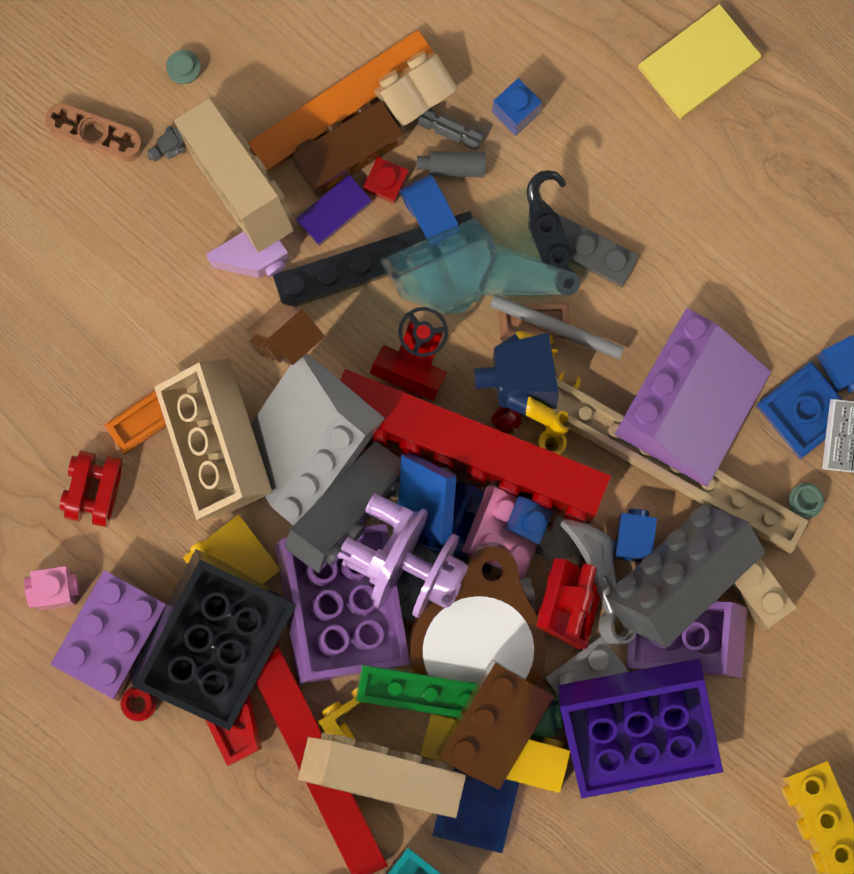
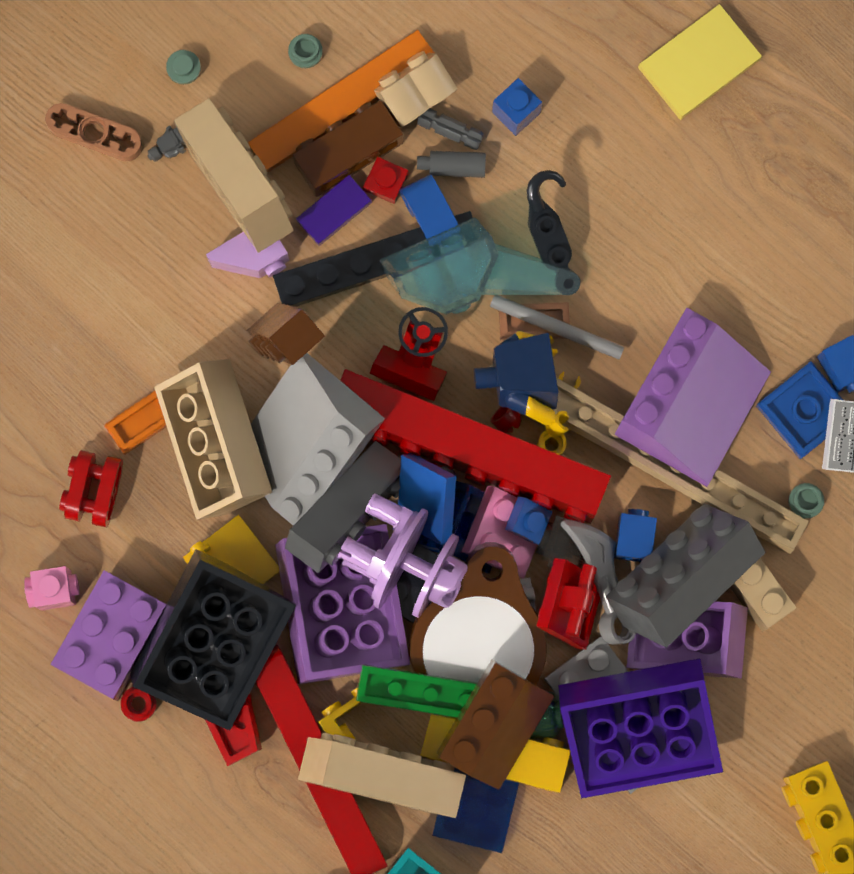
(305, 51): none -> sand green plate
(598, 253): dark grey plate -> none

